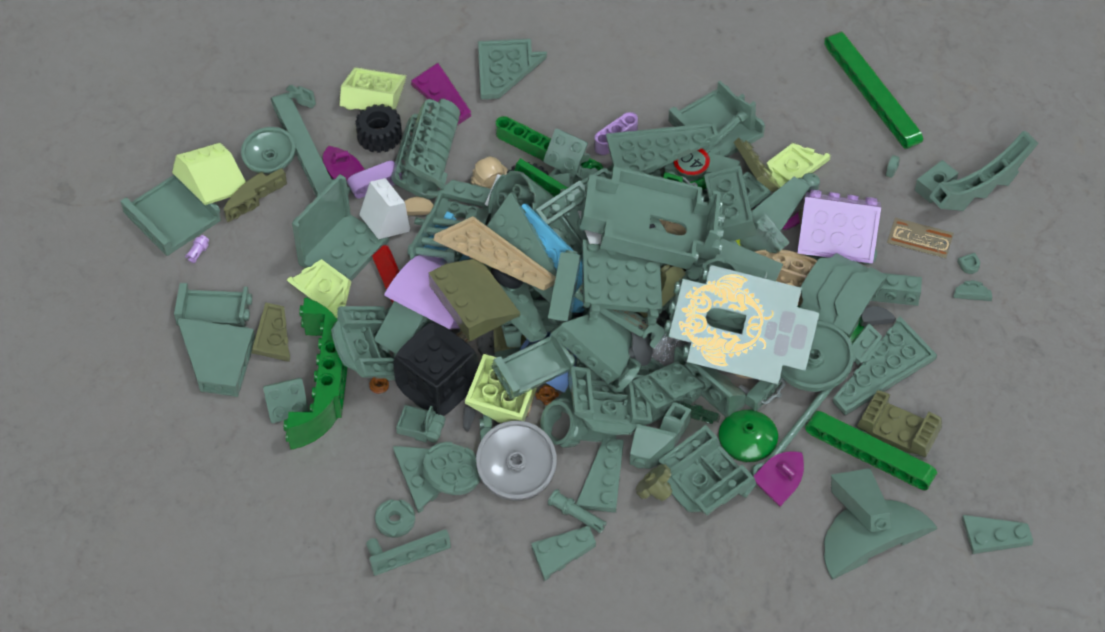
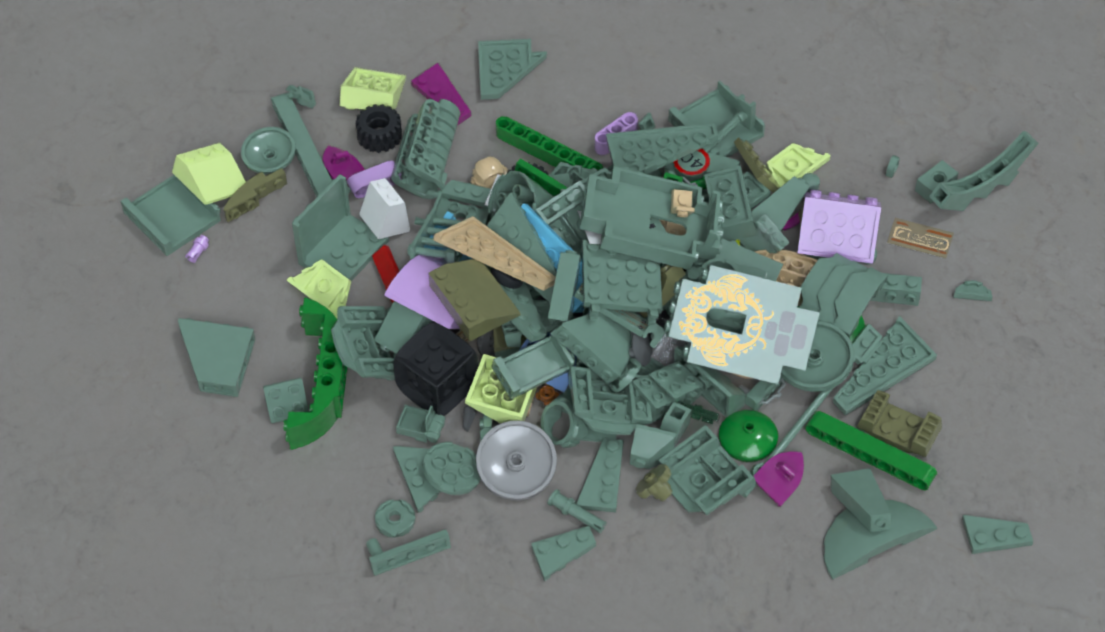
(213, 306): sand green panel -> none
(272, 334): olive wing -> none
(379, 389): dark orange plate -> none
(418, 206): tan tile -> none
(566, 152): sand green bracket -> none
(646, 122): none -> sand green slope
(681, 203): none -> tan bracket
(873, 90): green beam -> none
(876, 315): dark grey tile -> none
(969, 263): sand green tile -> none

